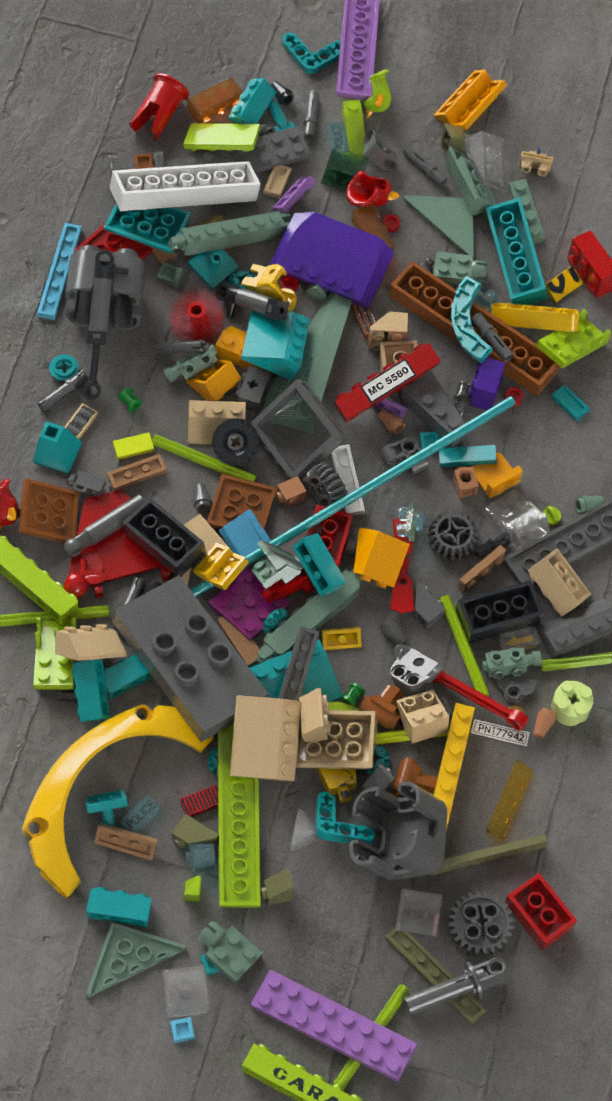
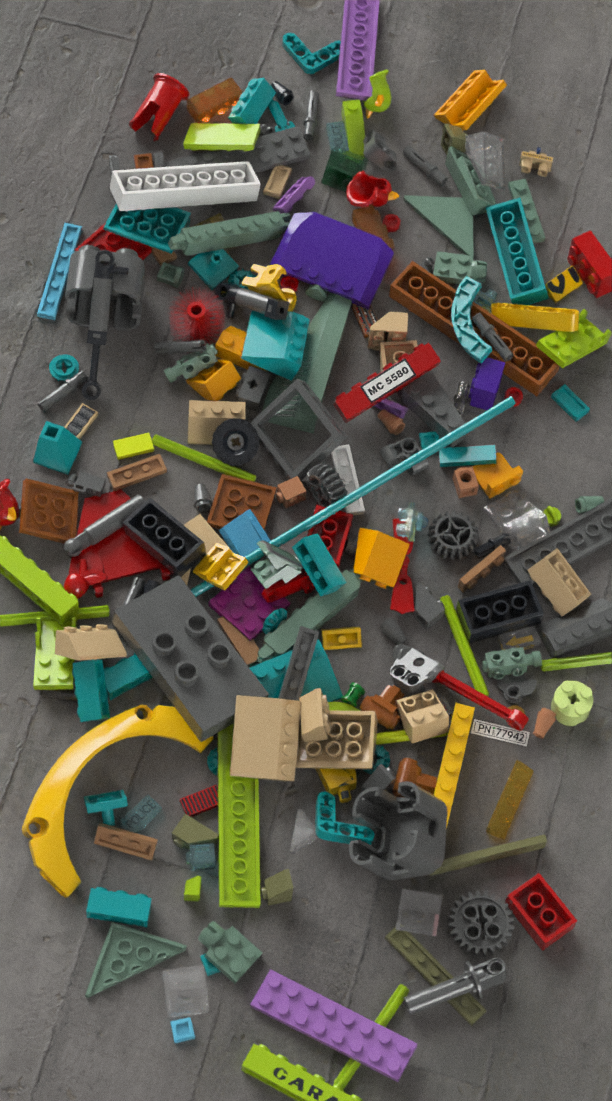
(130, 400): green bush -> none

